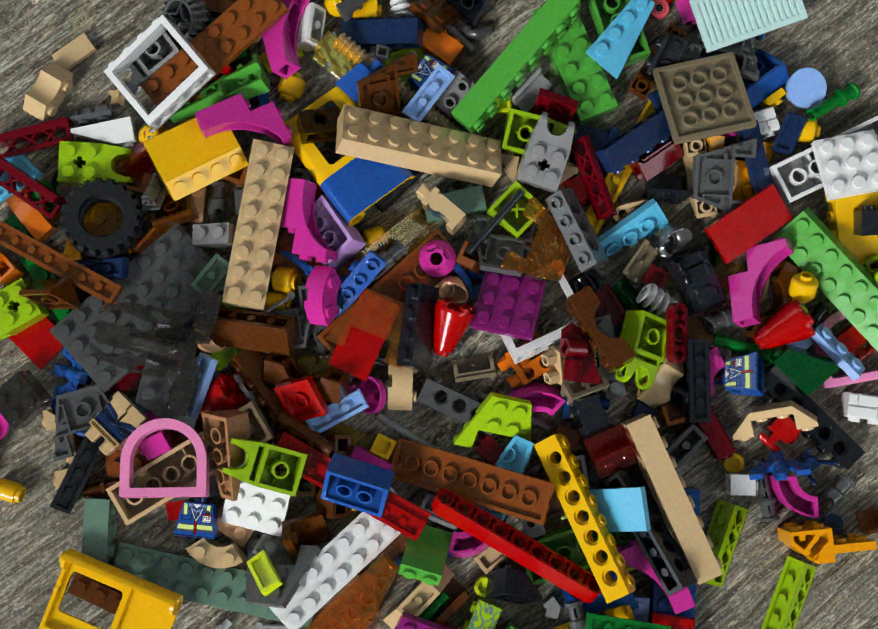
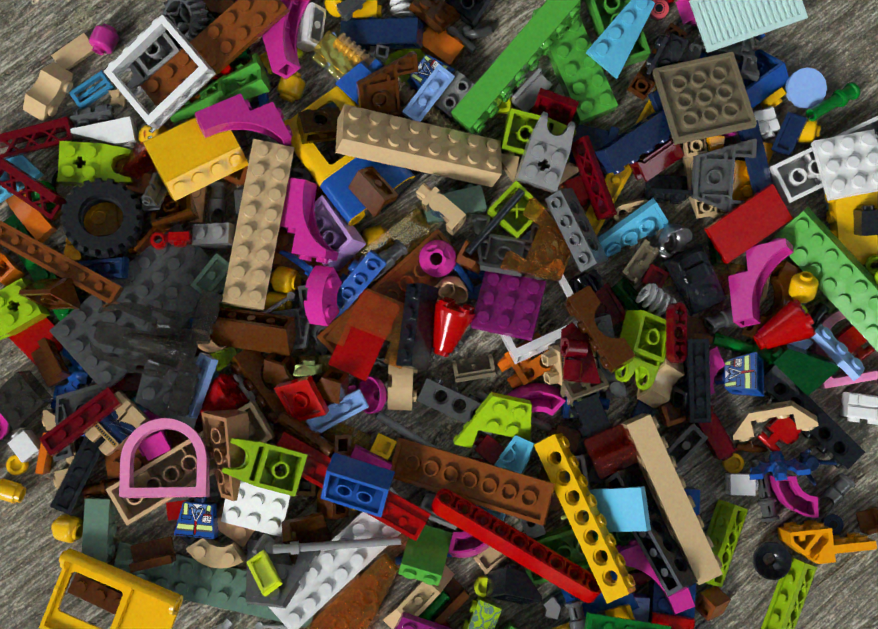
(15, 466): none -> yellow tile
(25, 445): none -> white brick
(44, 460): none -> orange tile
(50, 362): none -> reddish brown panel
(67, 528): none -> yellow head
(80, 421): none -> dark red fence
(95, 96): none -> dark azure tile
(104, 39): none -> dark pink head
(152, 554): none -> reddish brown panel
(178, 239): none -> red plate
(296, 547): none -> light grey bar
(307, 368): none -> yellowish green plate
(372, 190): none -> reddish brown panel
(640, 577): none -> dark red plate
(712, 603): none -> dark orange panel
(749, 447): none -> reddish brown helmet
(780, 565): none -> black piece

